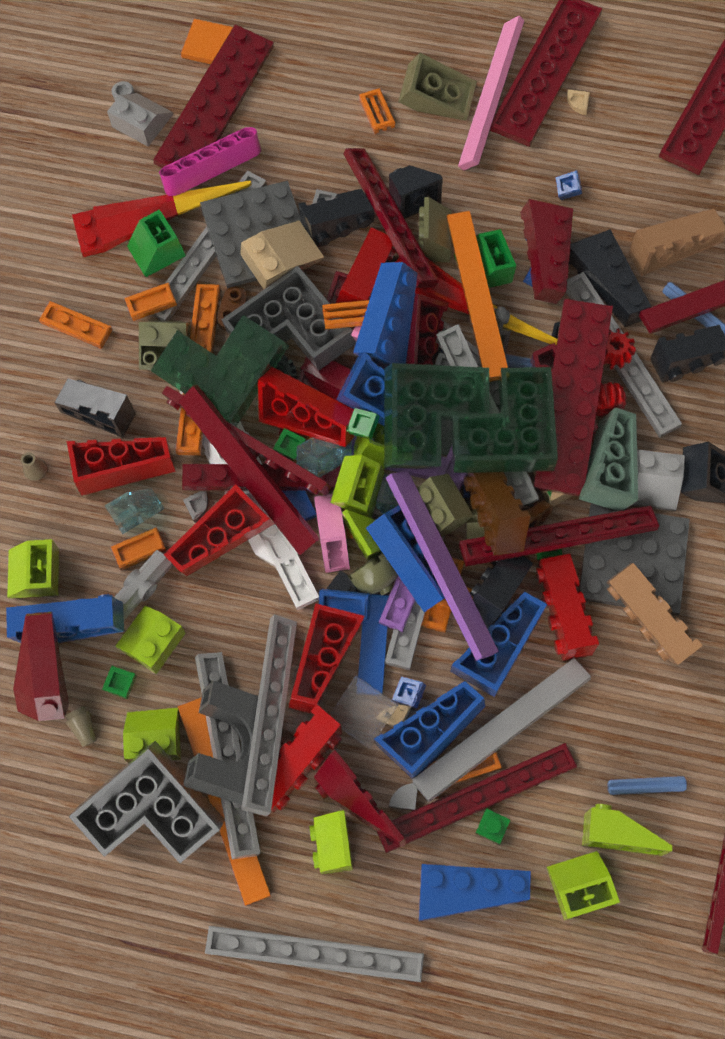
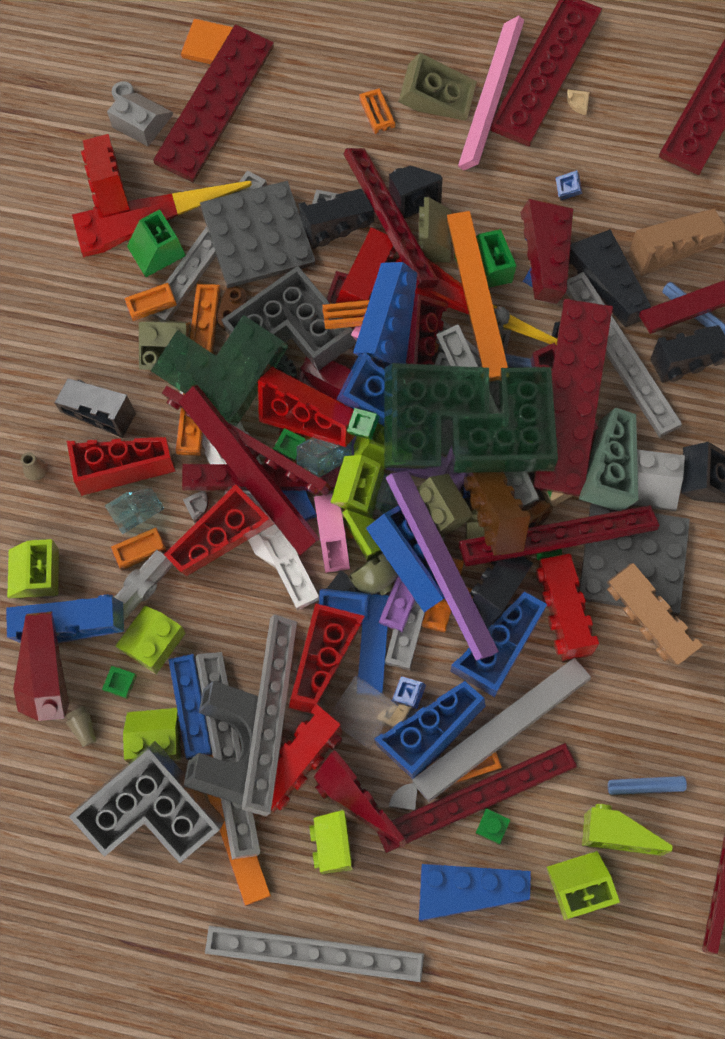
(75, 324): orange tile -> none
(104, 175): none -> red wedge
(188, 701): none -> blue tile
(210, 161): dark pink beam -> none
(279, 251): tan slope -> none
(610, 397): red gear -> none
(624, 349): red gear -> none

